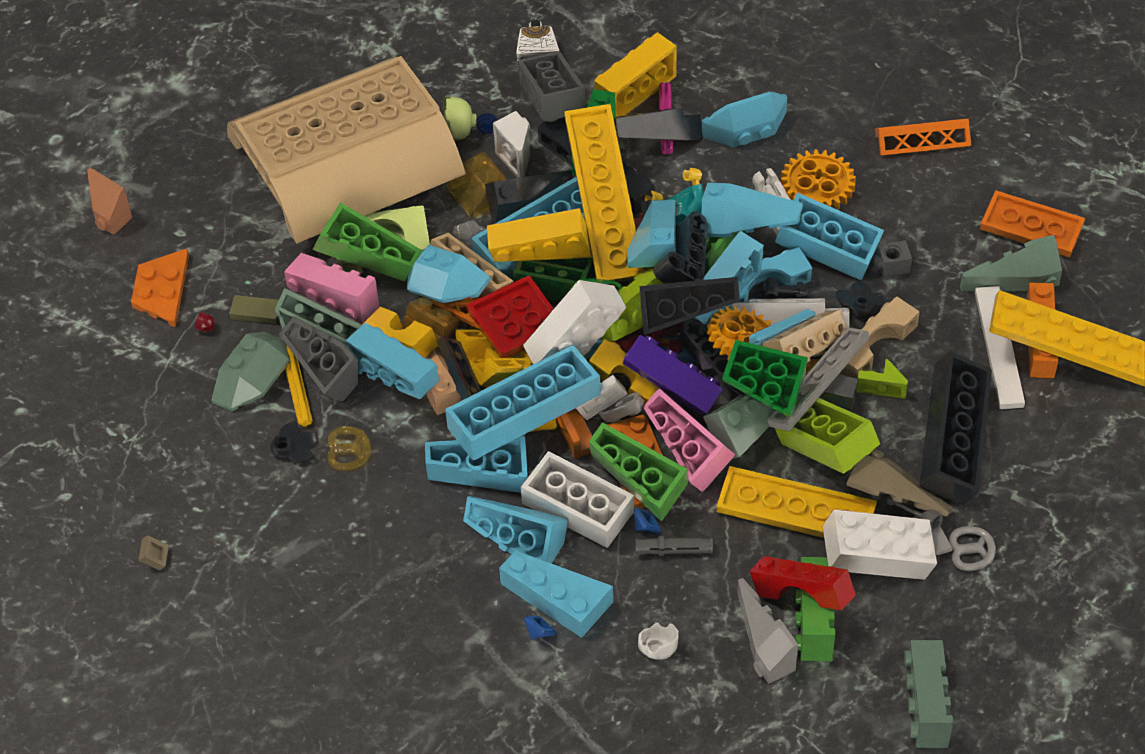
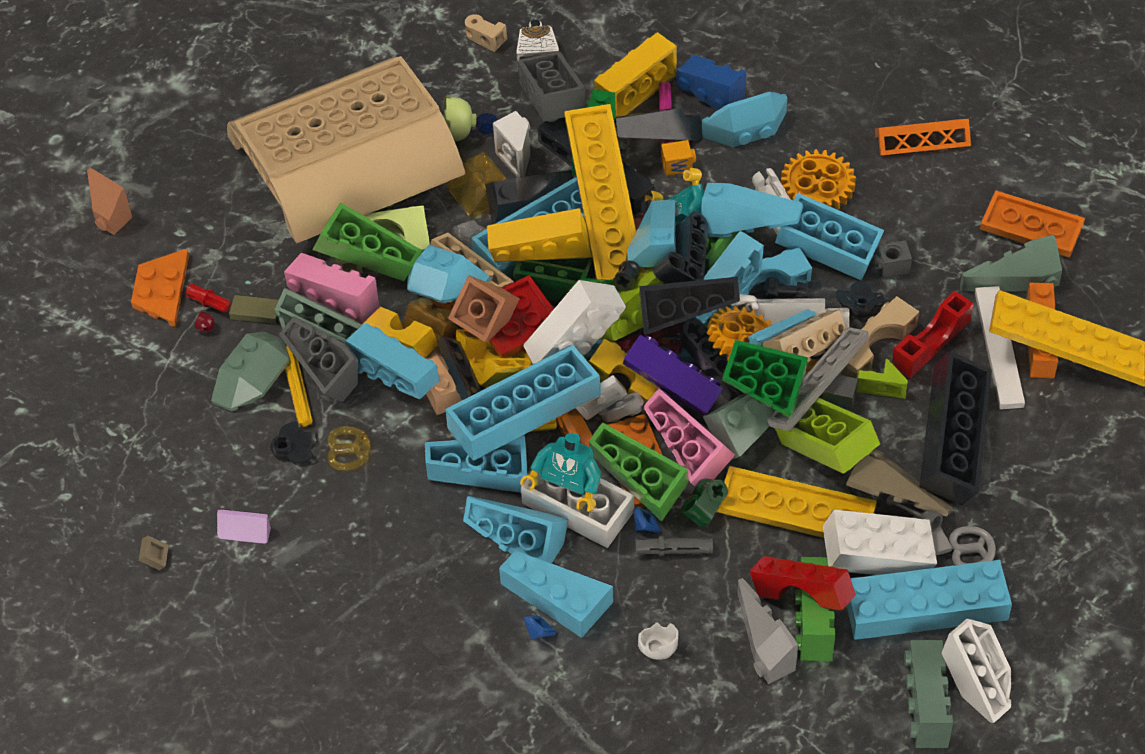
(207, 297): none -> red axle
(243, 526): none -> lavender slope
(483, 308): none -> nougat slope
(485, 33): none -> tan leg
(569, 466): none -> teal torso
(626, 276): none -> black bush
(677, 157): none -> light orange brick
(704, 502): none -> dark green piece
(711, 82): none -> blue wedge
(749, 301): none -> white arm
(928, 599): none -> medium azure brick
(948, 321): none -> red arch
(979, 668): none -> white wedge

